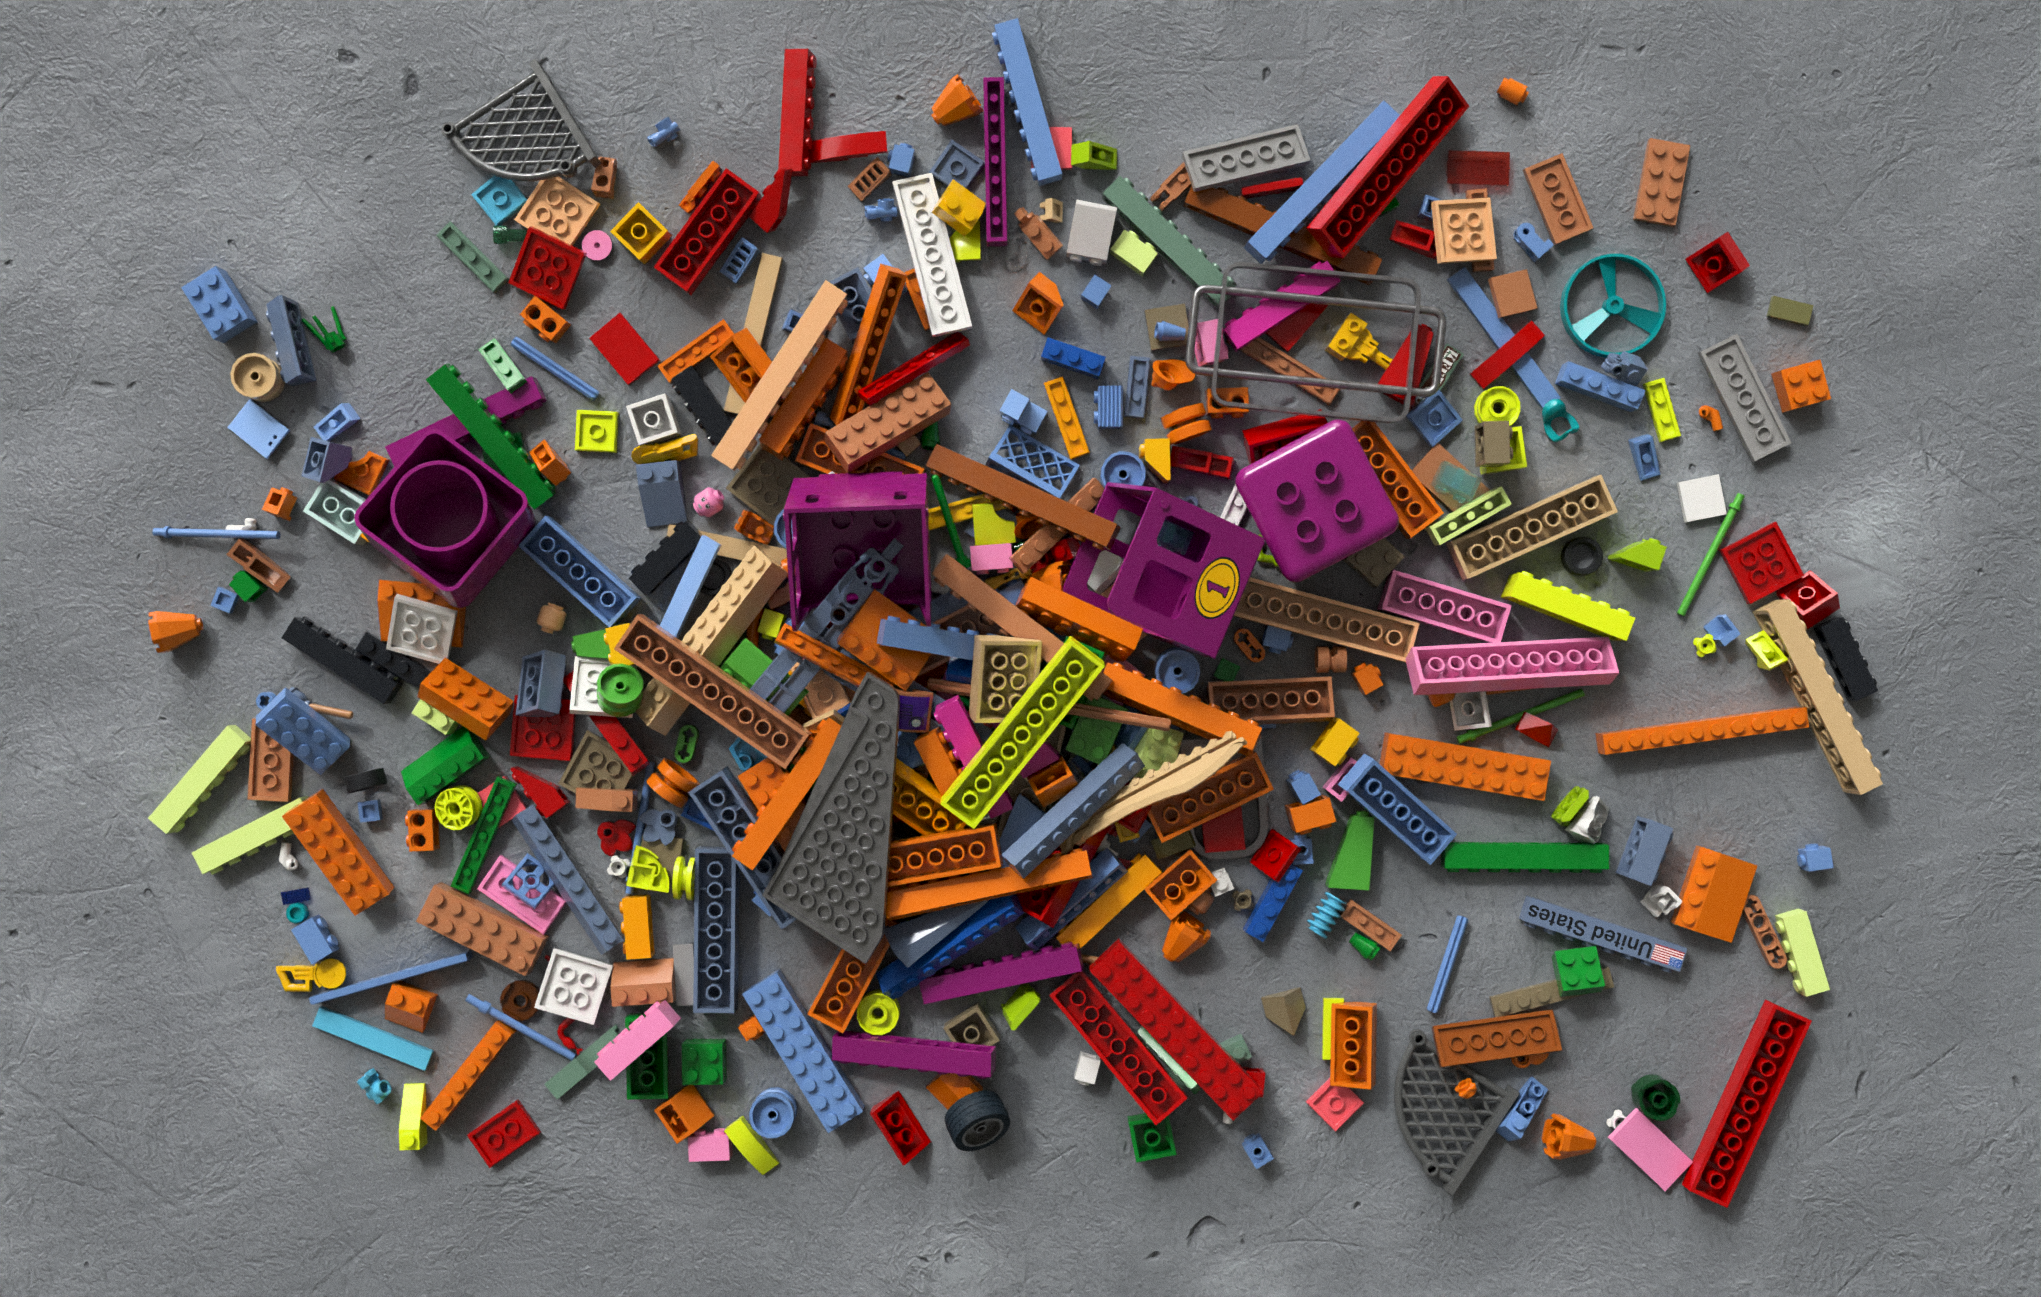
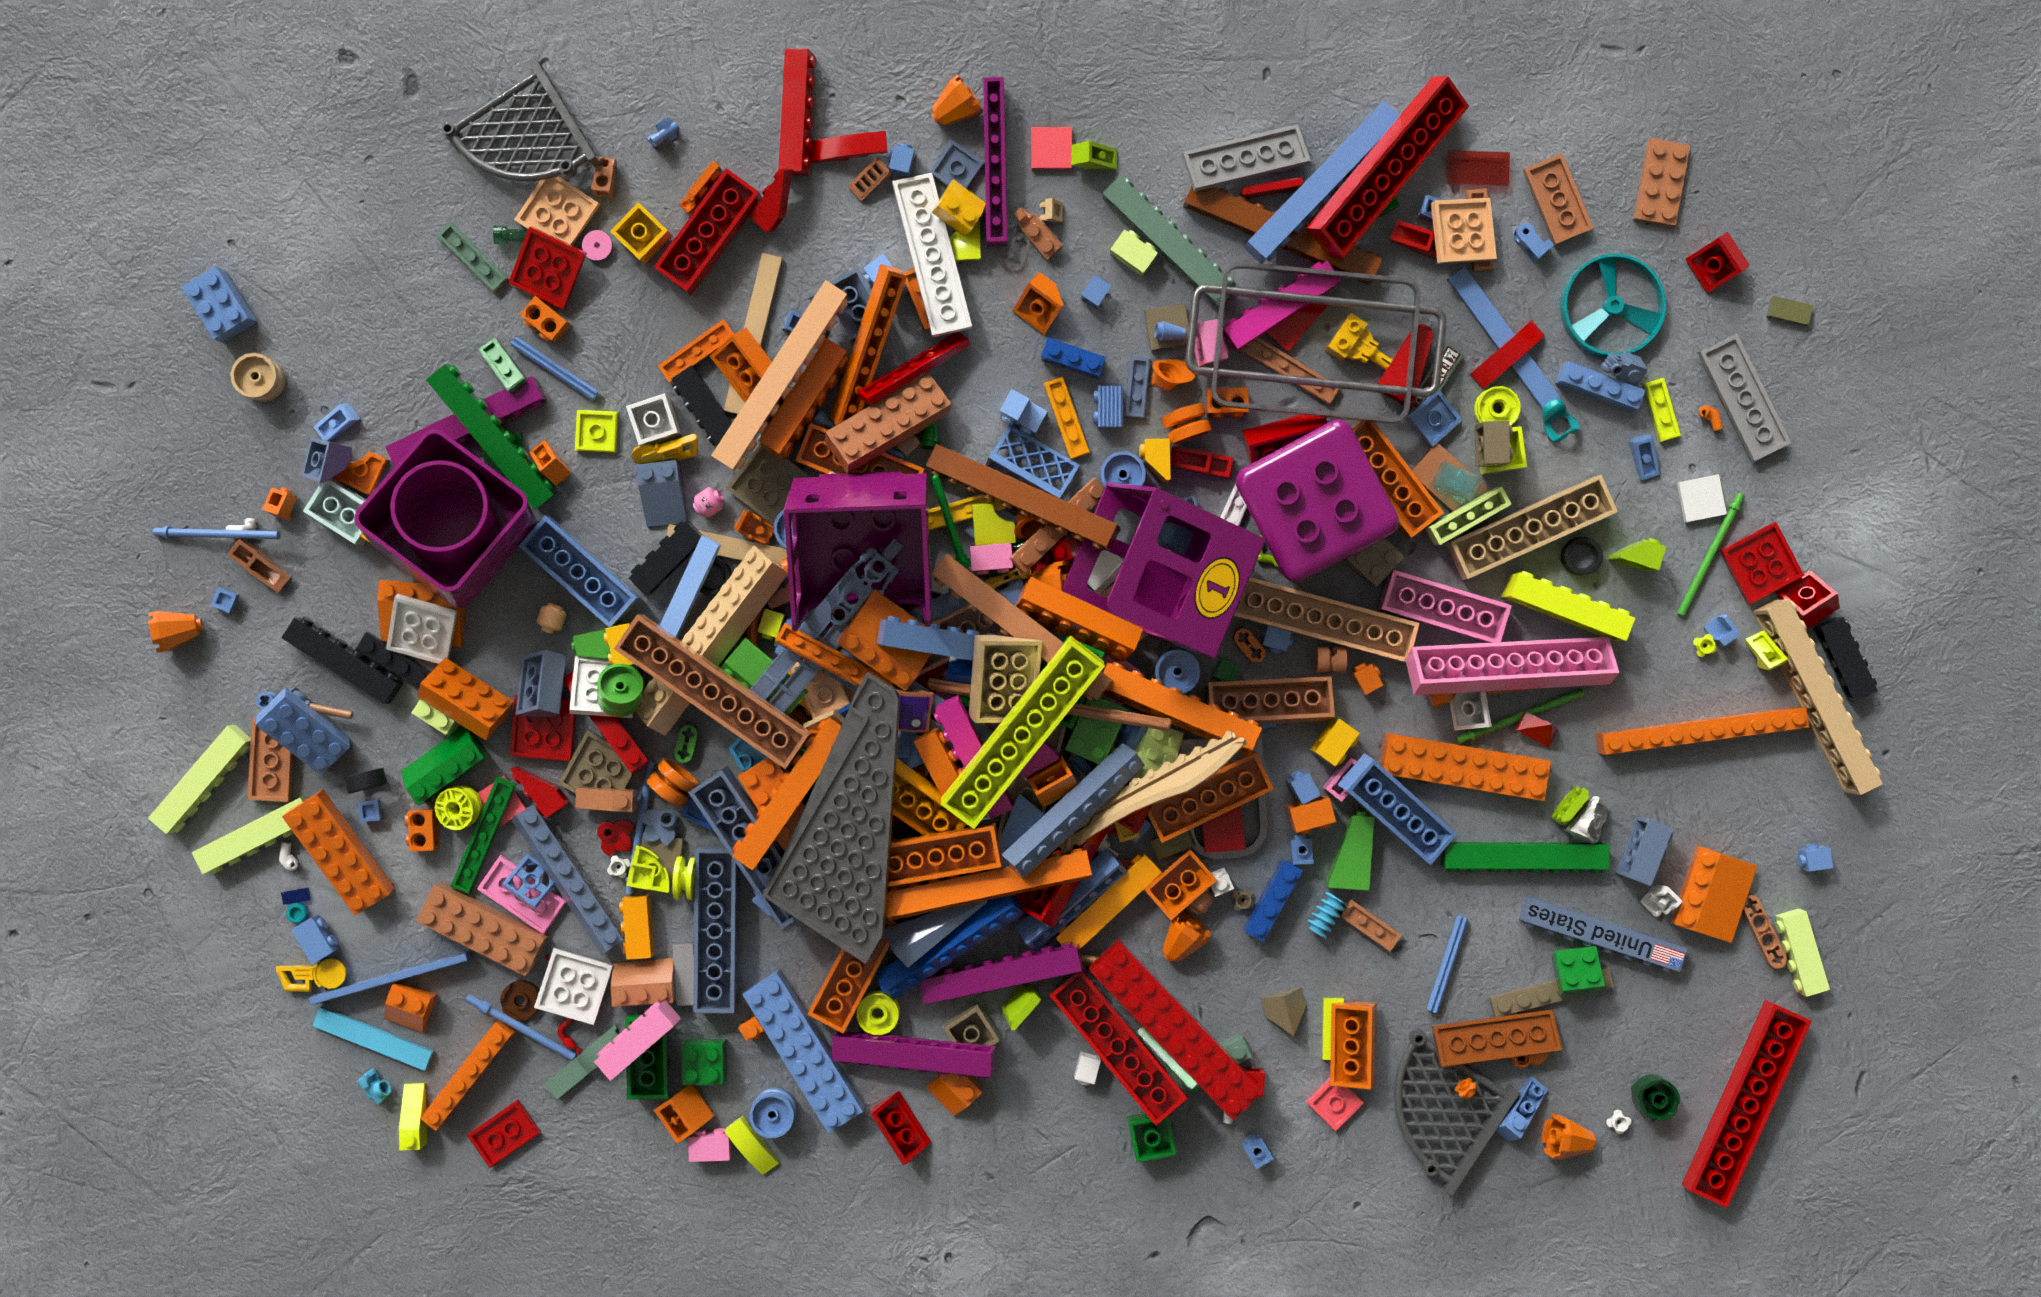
(247, 586): green brick -> none
(258, 428): light blue container -> none
(290, 341): sand blue slope -> none
(332, 341): green plant -> none
(500, 199): medium azure tile -> none
(624, 349): red tile -> none
(733, 256): medium blue slope -> none
(884, 210): medium blue plate -> none
(977, 1120): black wheel -> none
(1027, 101): medium blue brick -> none
(1091, 232): white slope -> none
(1173, 186): nougat hinge -> none
(1275, 855): red tile -> none
(1364, 946): green cone -> none
(1512, 91): orange brick -> none
(1512, 293): nougat tile -> none
(1650, 1149): bright pink tile -> none
(1801, 386): orange brick -> none

